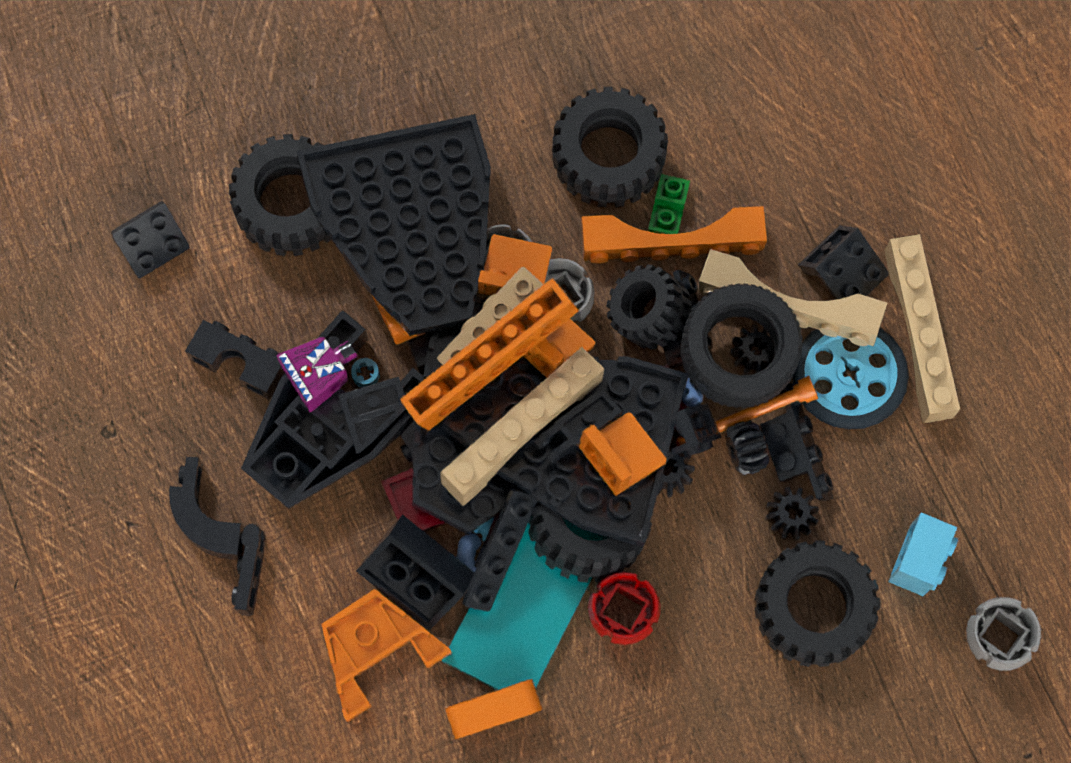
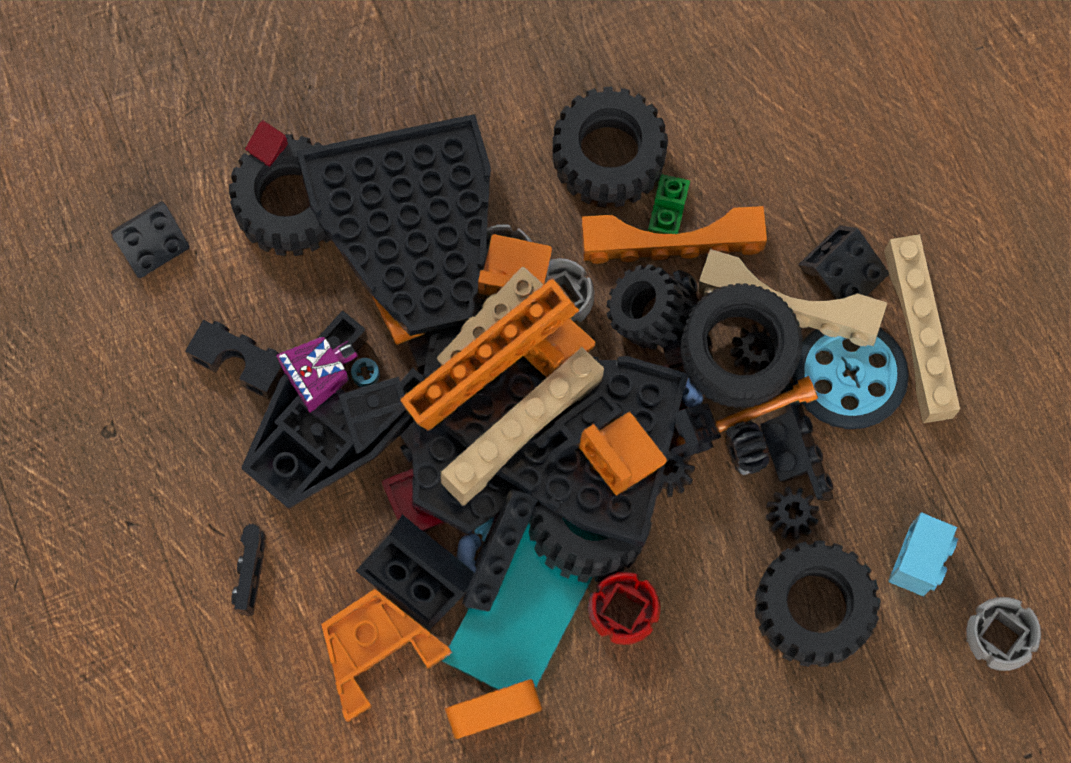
(209, 535): black arch -> none
(266, 143): none -> dark red slope

